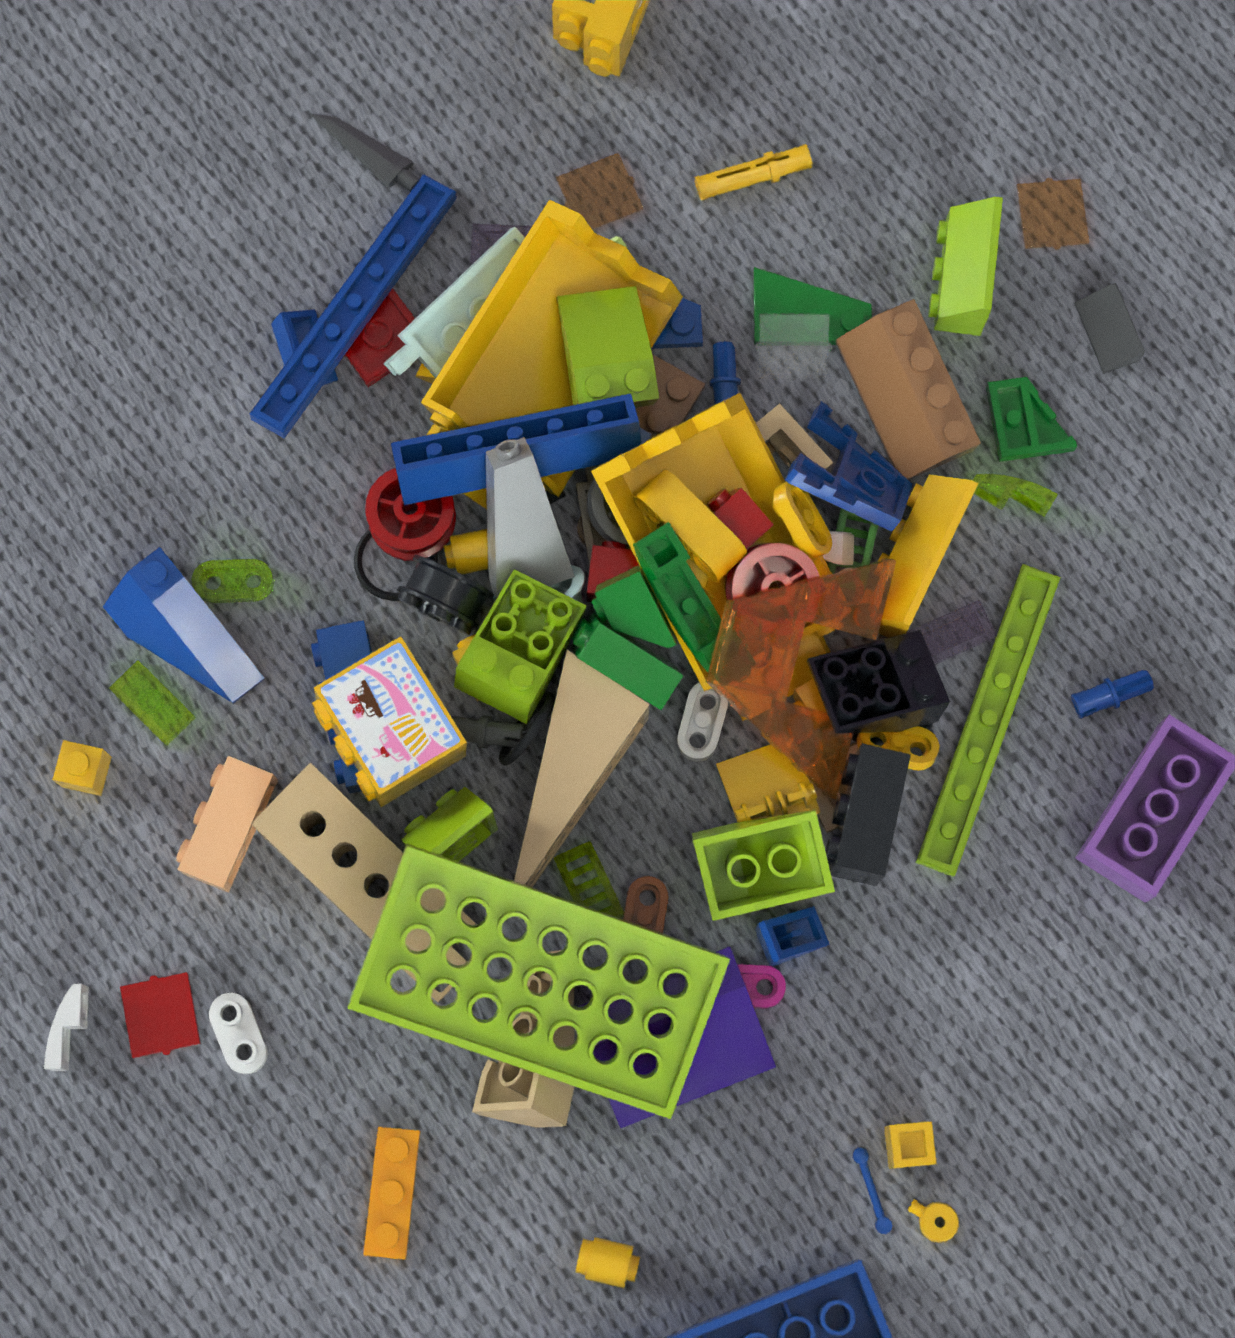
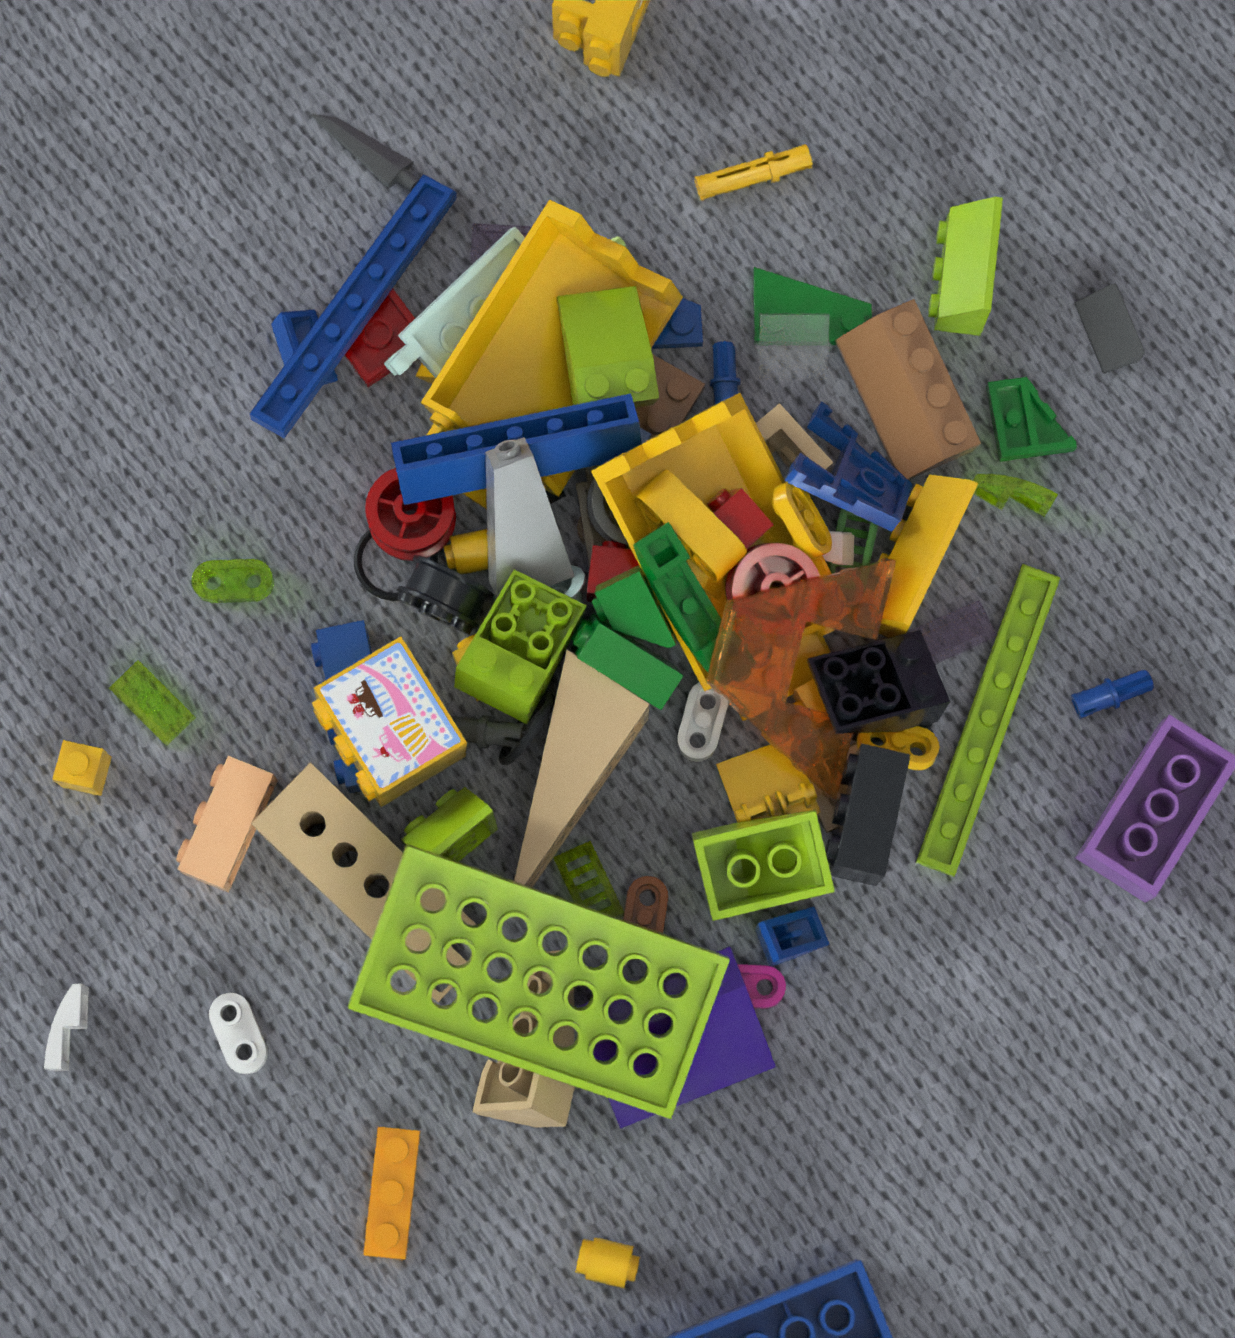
(160, 1015): red piece -> none
(172, 621): blue wedge -> none
(600, 191): clear orange piece -> none
(882, 1224): blue hinge -> none
(910, 1145): yellow panel -> none
(927, 1217): yellow piece -> none
(1052, 213): clear orange piece -> none

